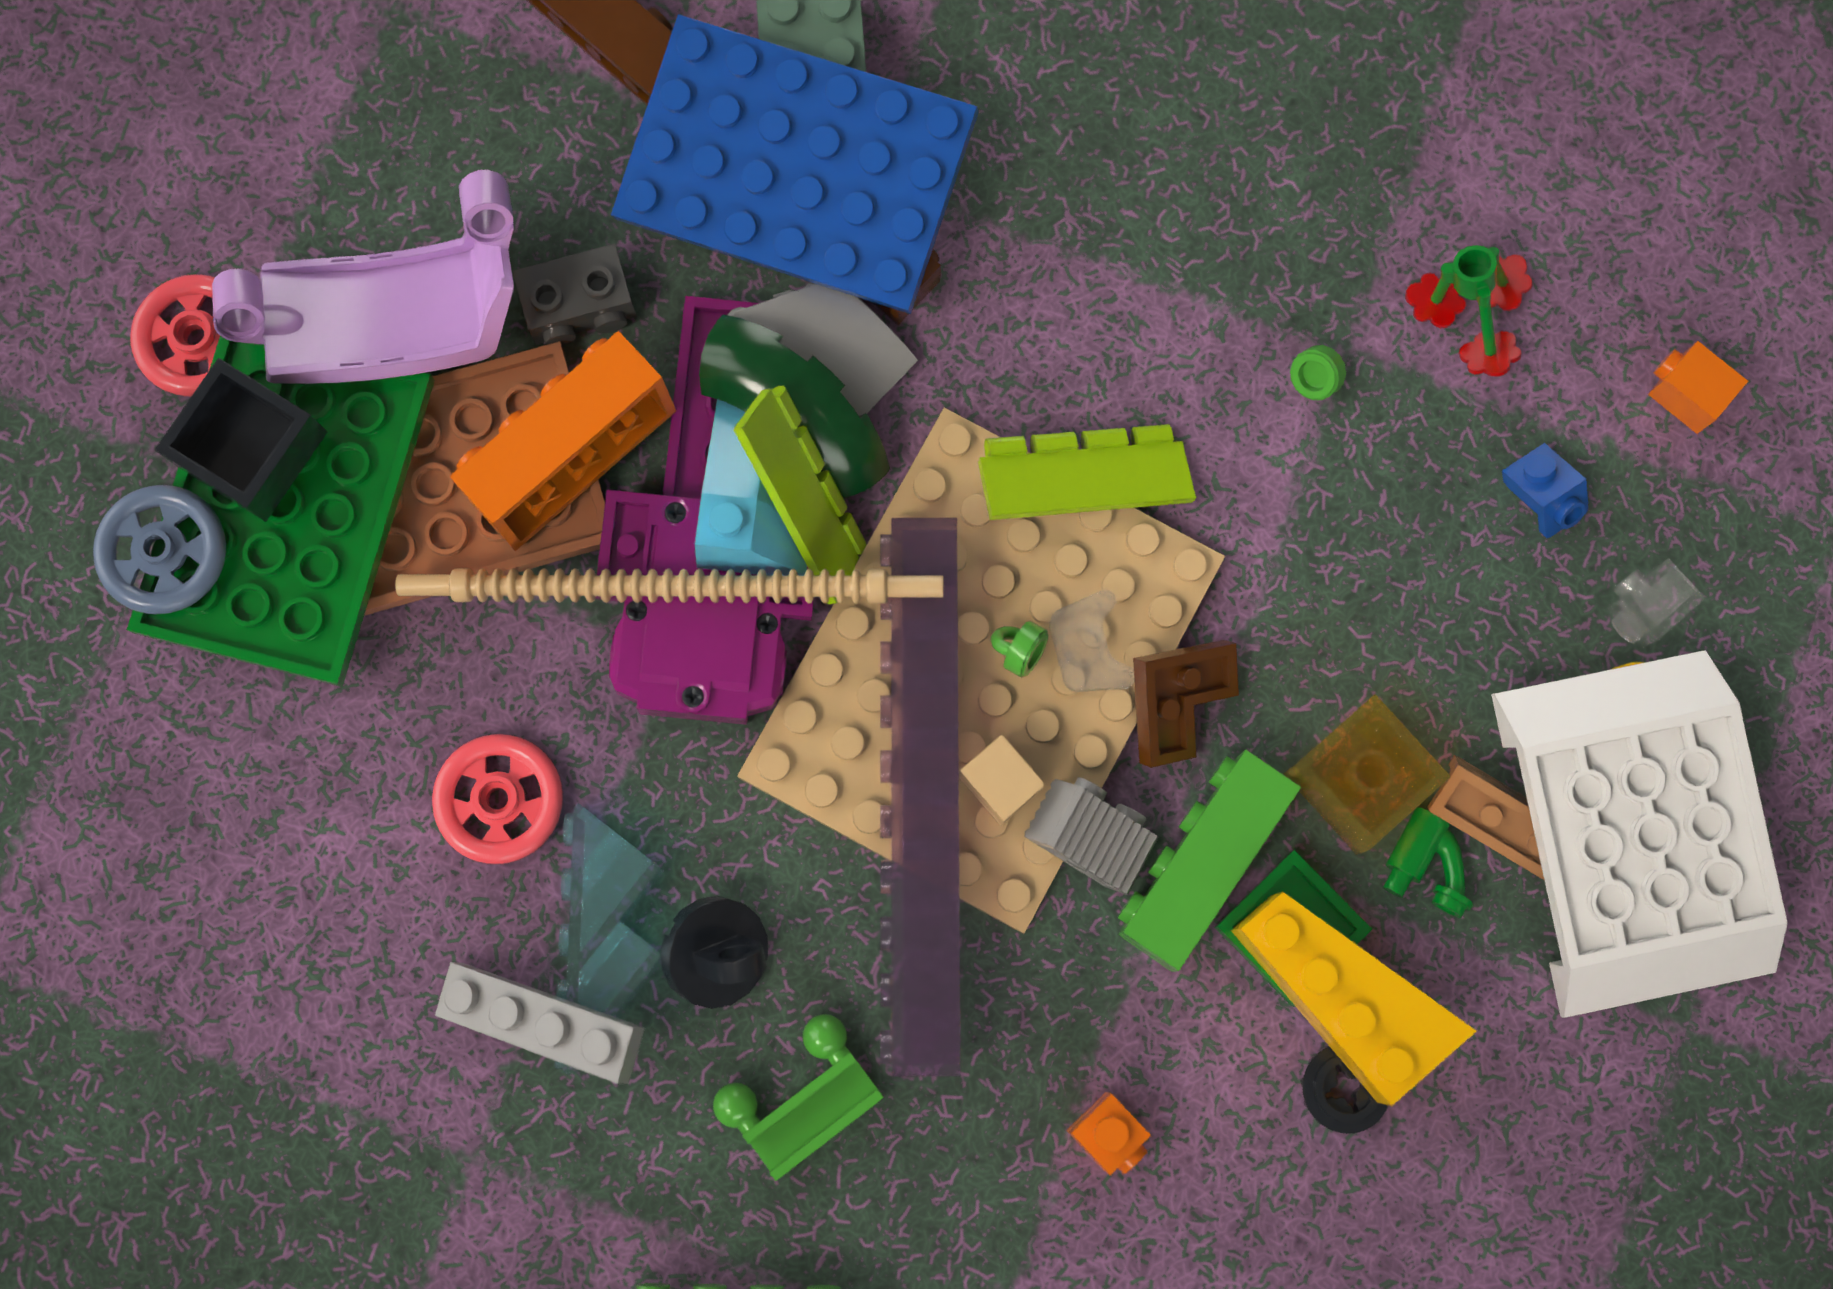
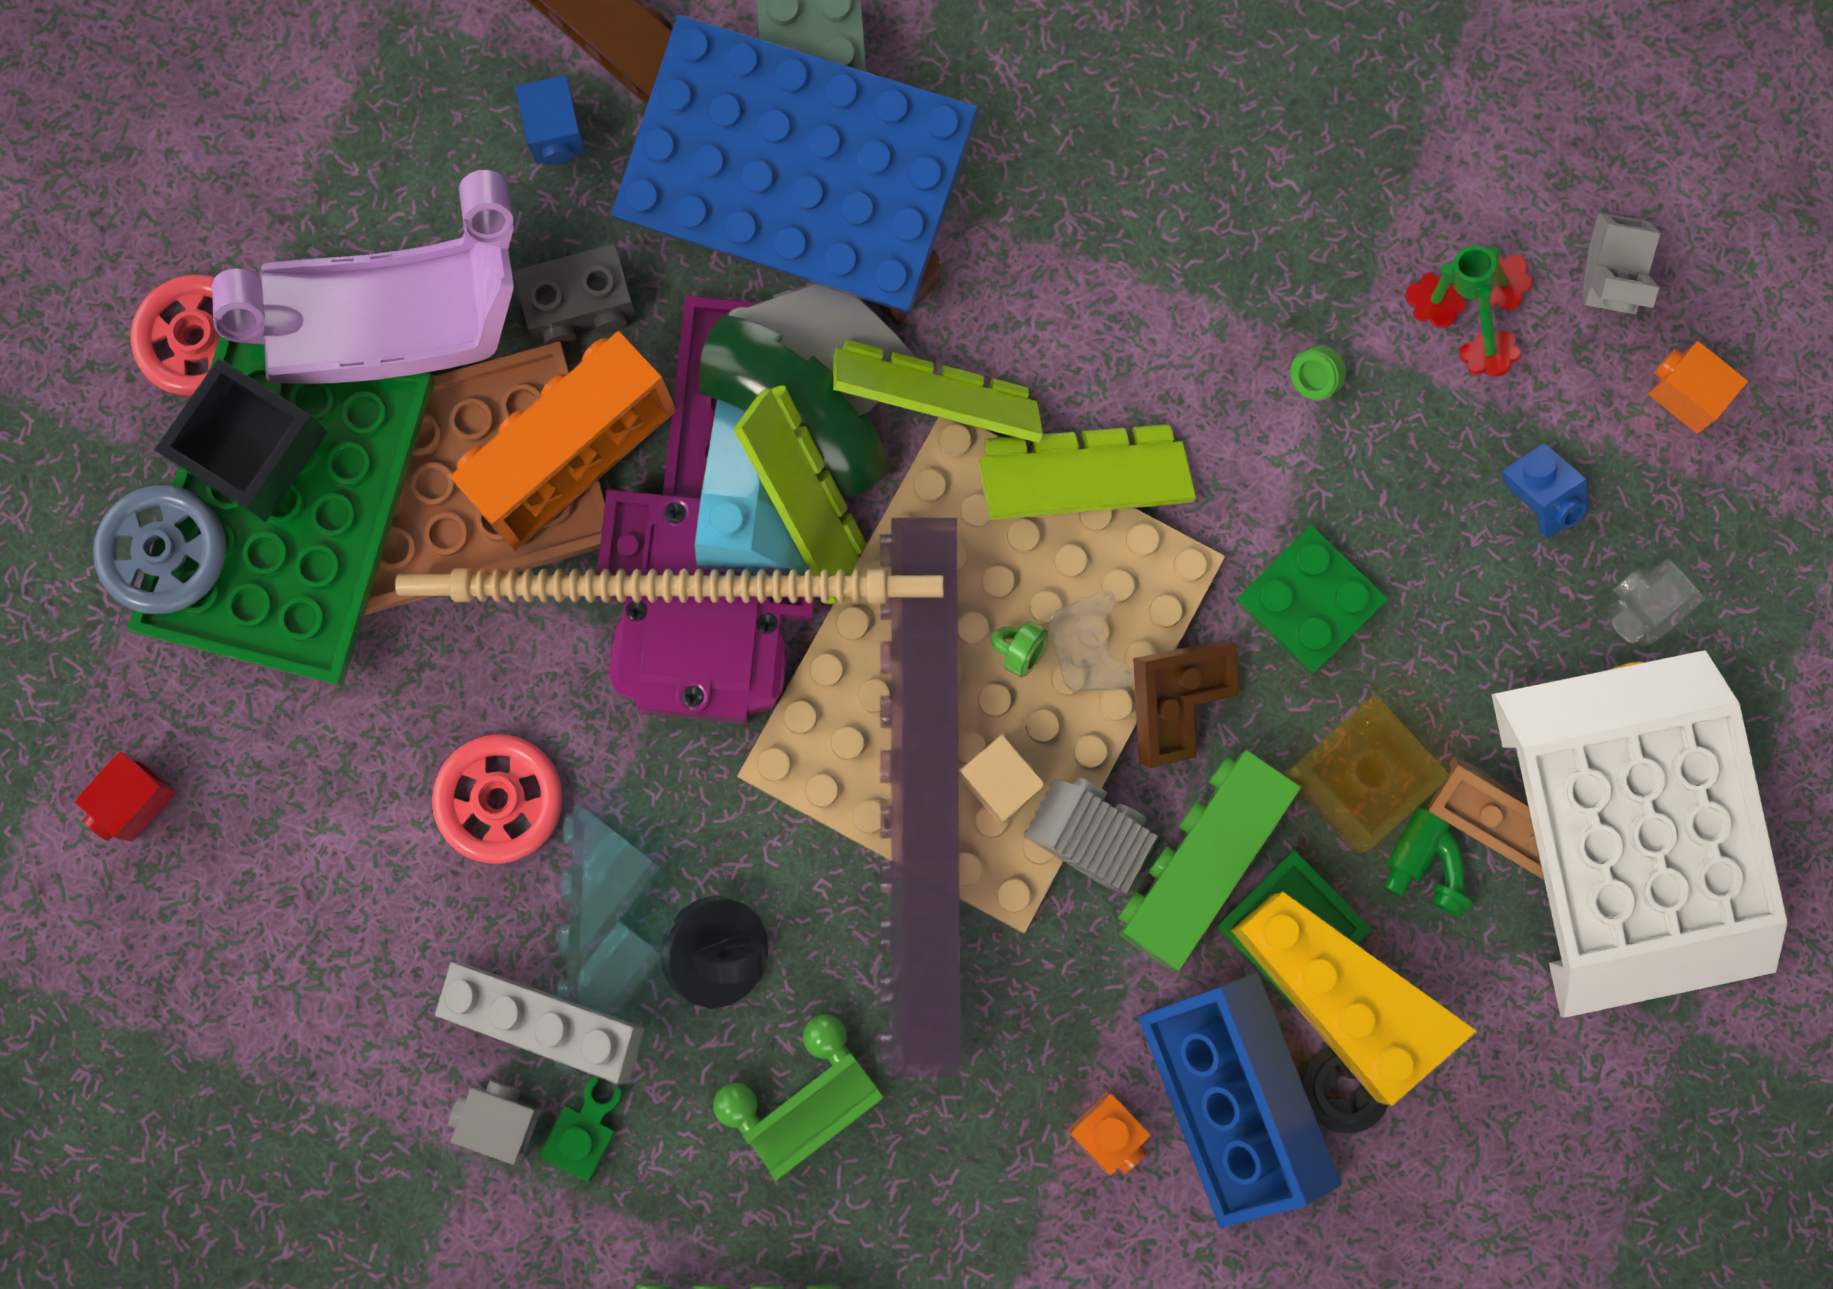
(123, 798): none -> red brick
(494, 1122): none -> light grey brick
(550, 120): none -> blue brick
(581, 1137): none -> green plate
(949, 395): none -> lime windscreen
(1240, 1102): none -> blue slope
(1311, 600): none -> green plate
(1620, 264): none -> light grey brick

